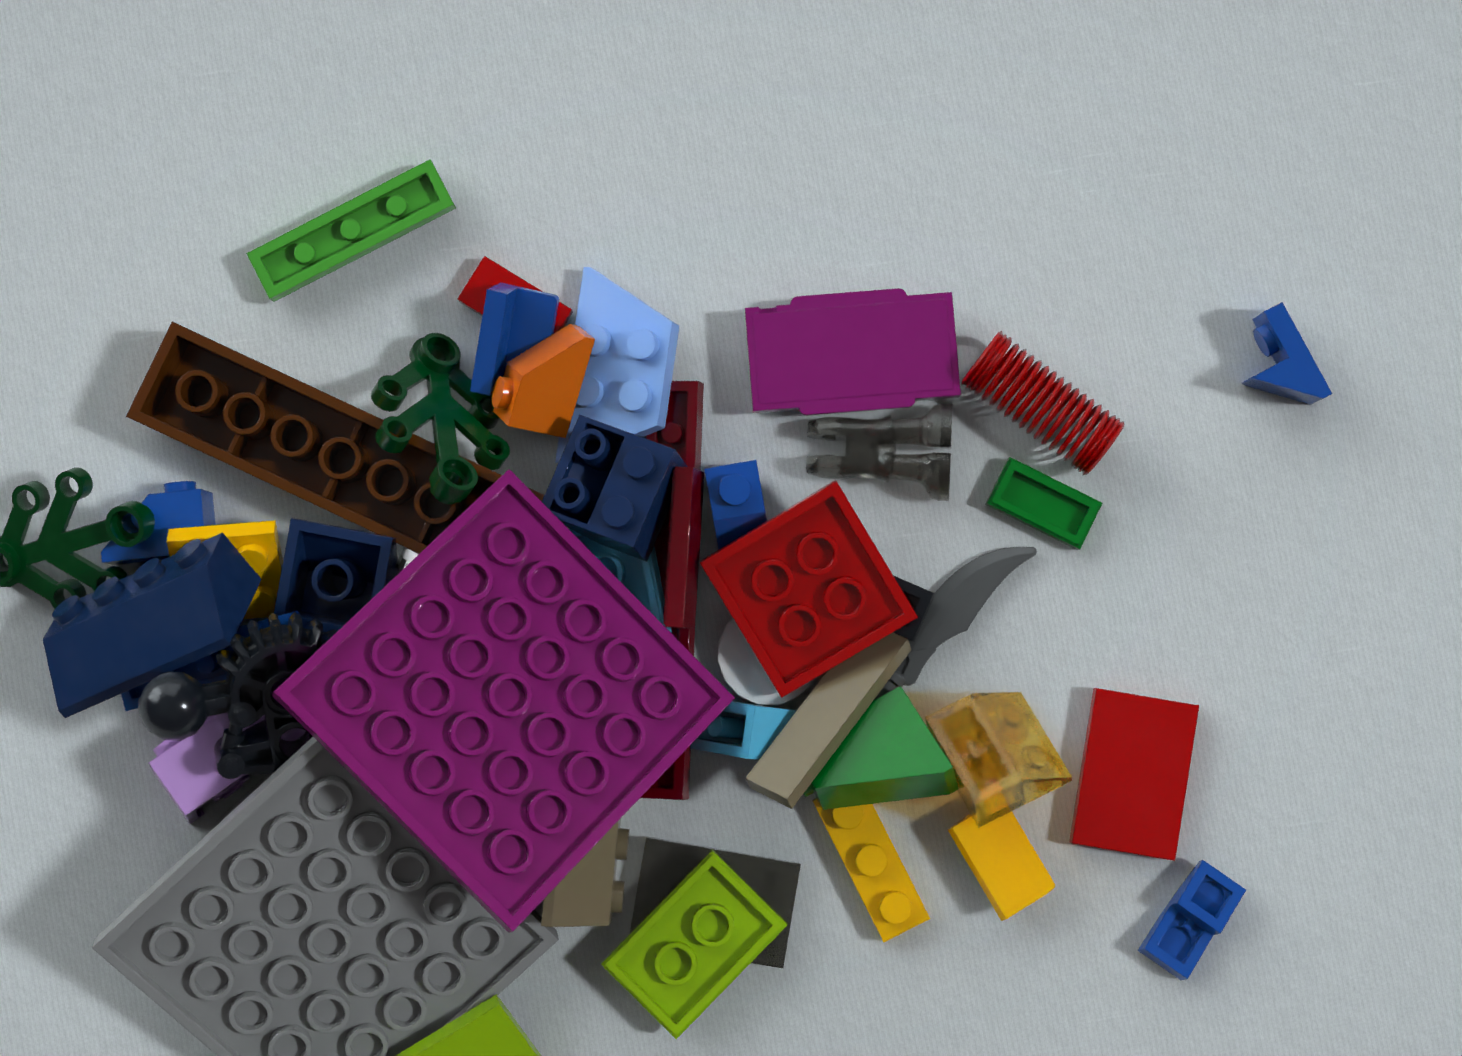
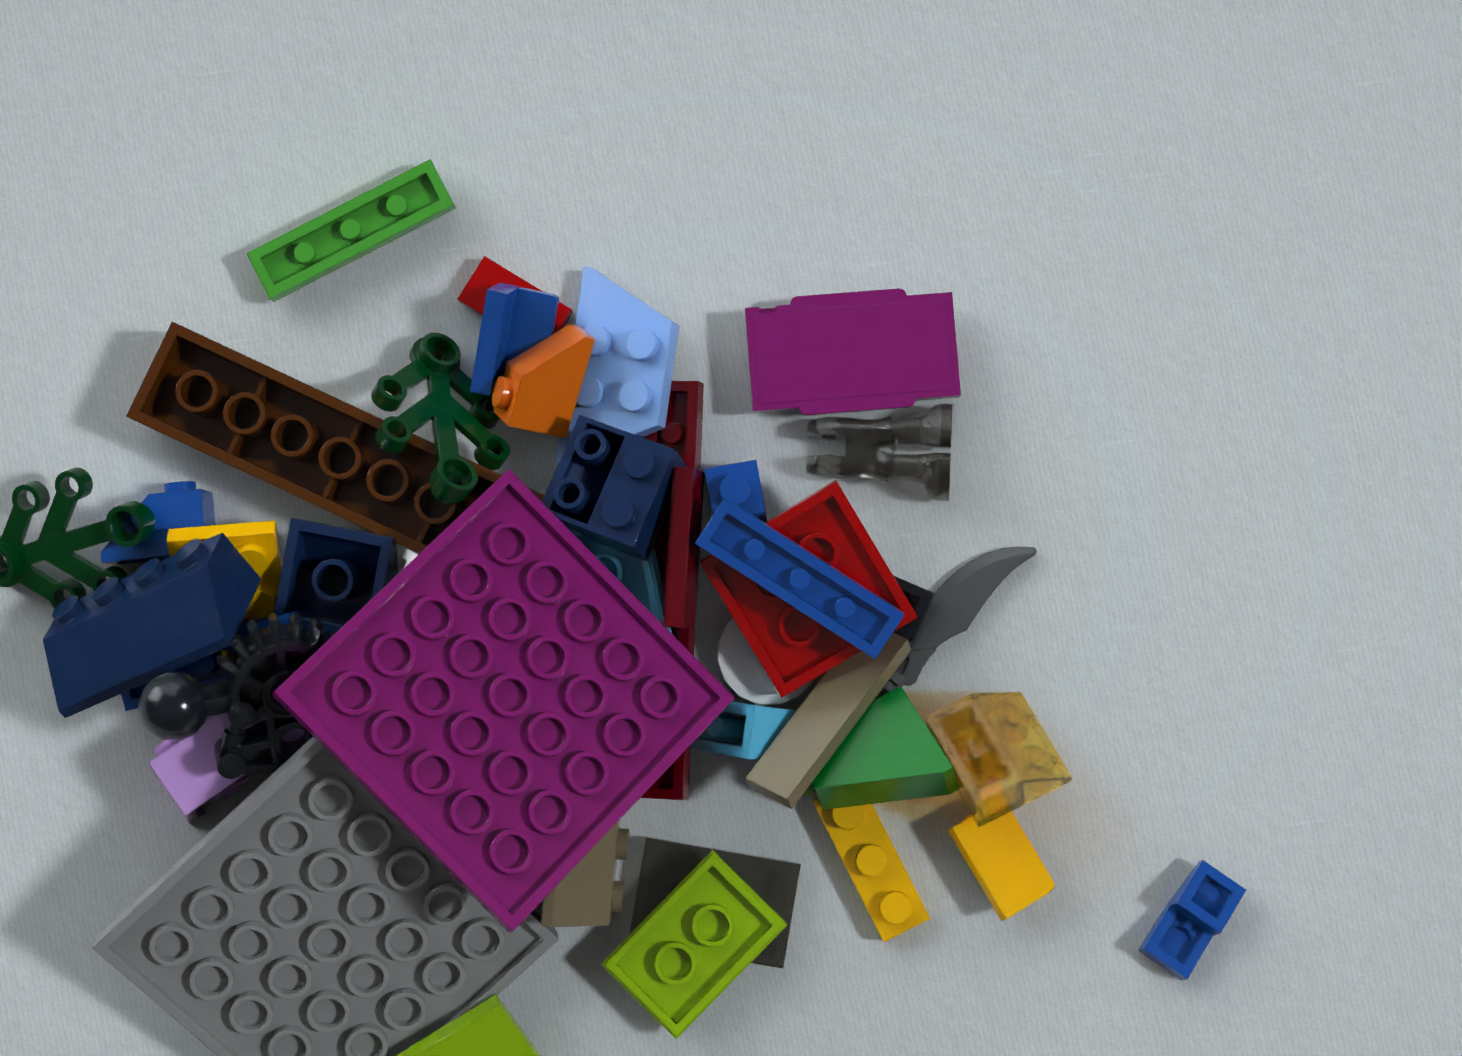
(799, 578): none -> blue plate
(992, 360): red piece -> none
(1043, 503): green tile -> none
(1134, 774): red tile -> none
(1295, 370): blue slope -> none

